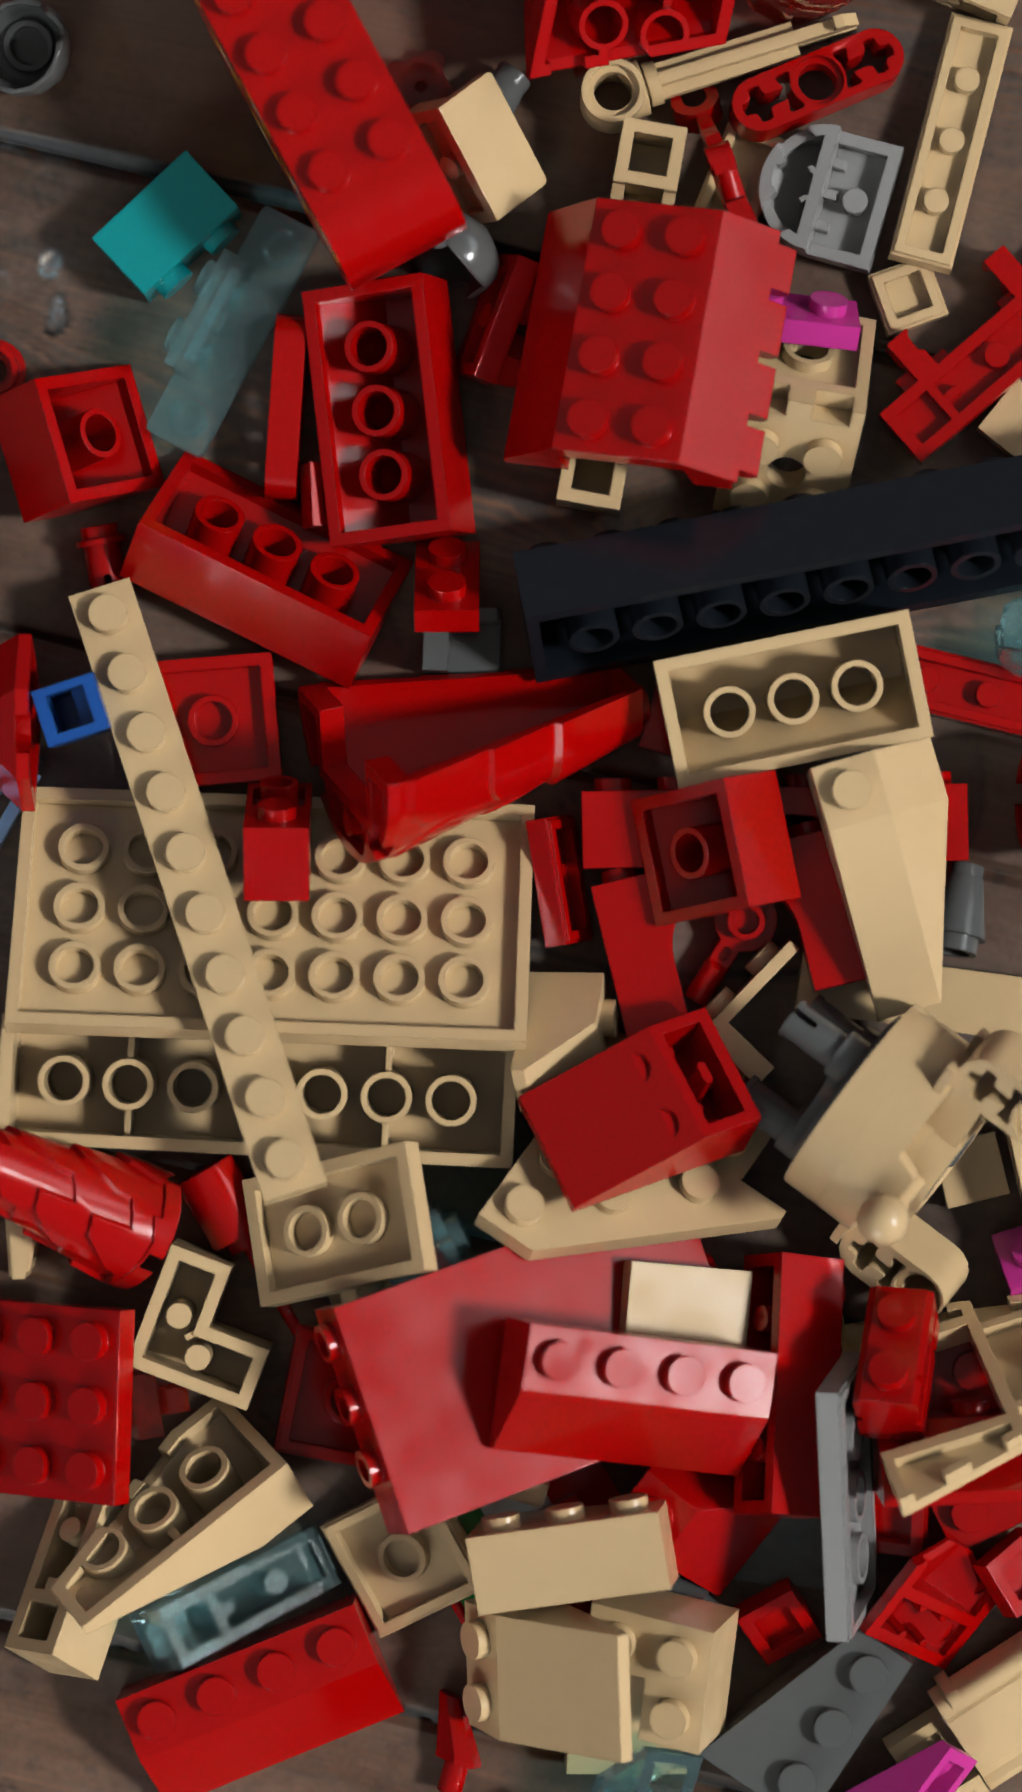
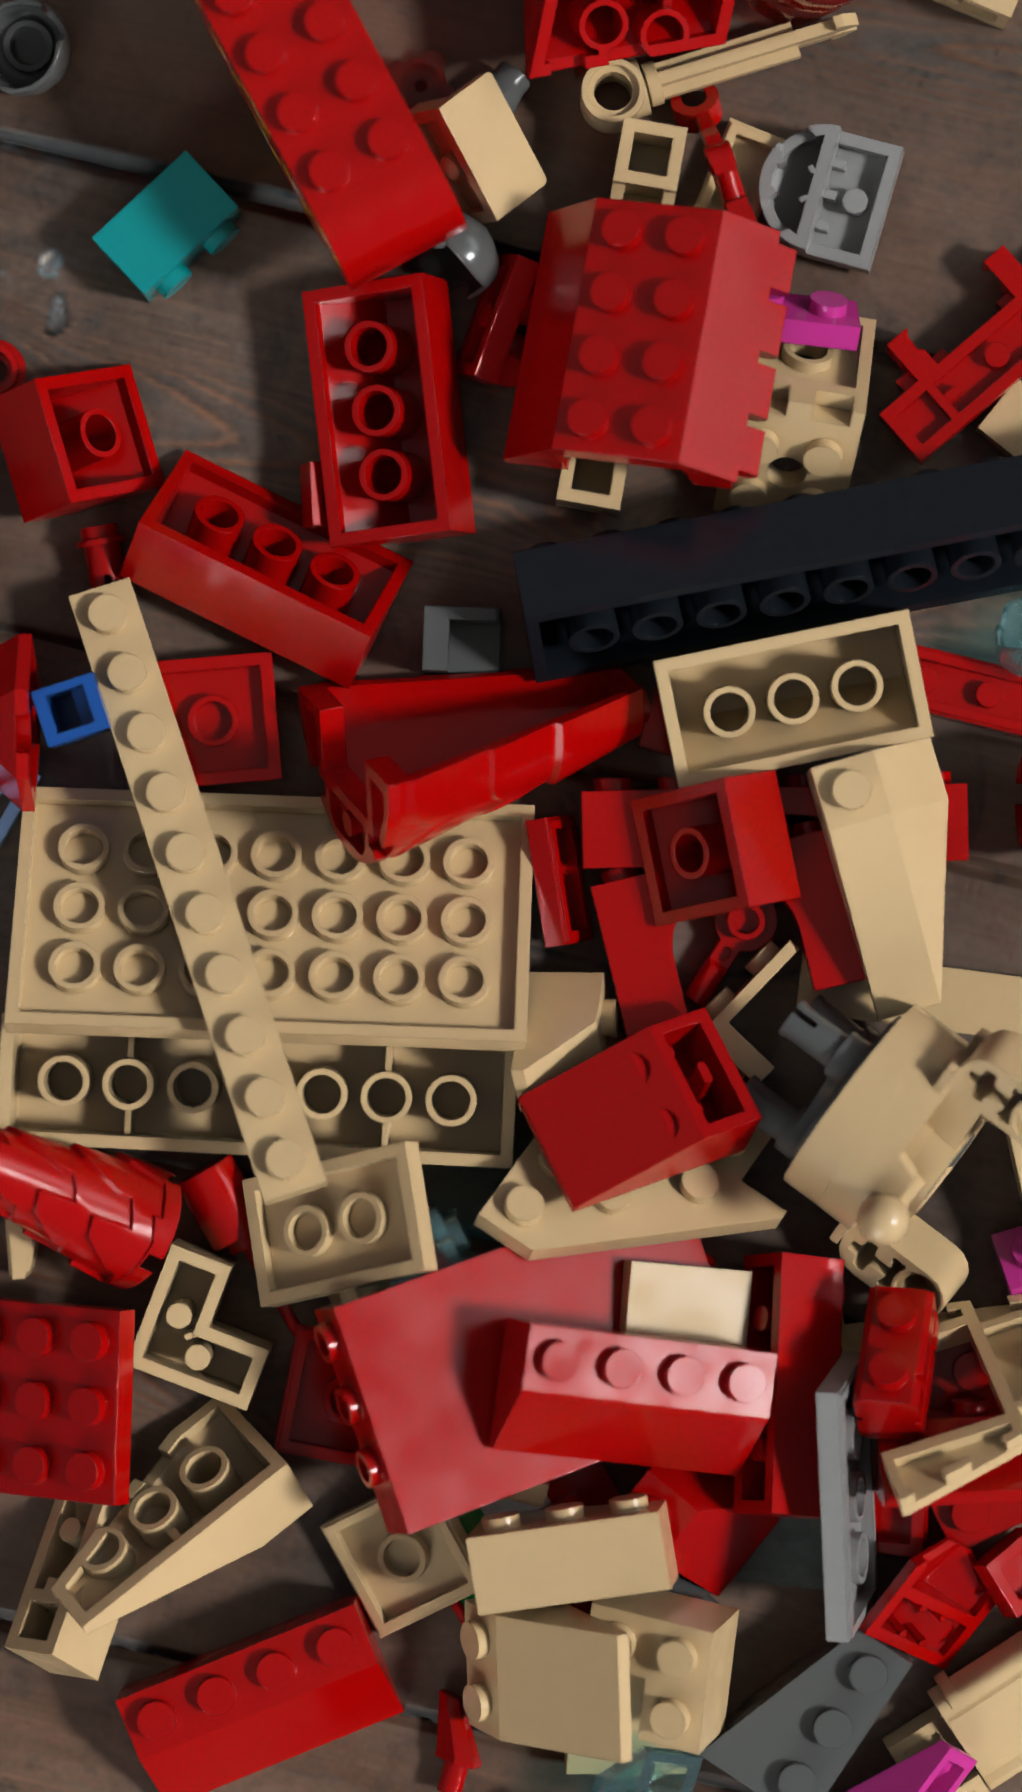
(153, 1401): clear red tile -> none
(228, 328): clear light blue bracket -> none
(234, 1601): clear light blue slope -> none
(277, 840): red slope -> none
(286, 408): red beam -> none
(447, 586): red plate -> none
(778, 1621): red plate -> none
(864, 84): red beam -> none
(906, 297): tan tile -> none
(950, 143): tan tile -> none
(963, 909): dark grey cone -> none
(976, 1174): tan tile -> none

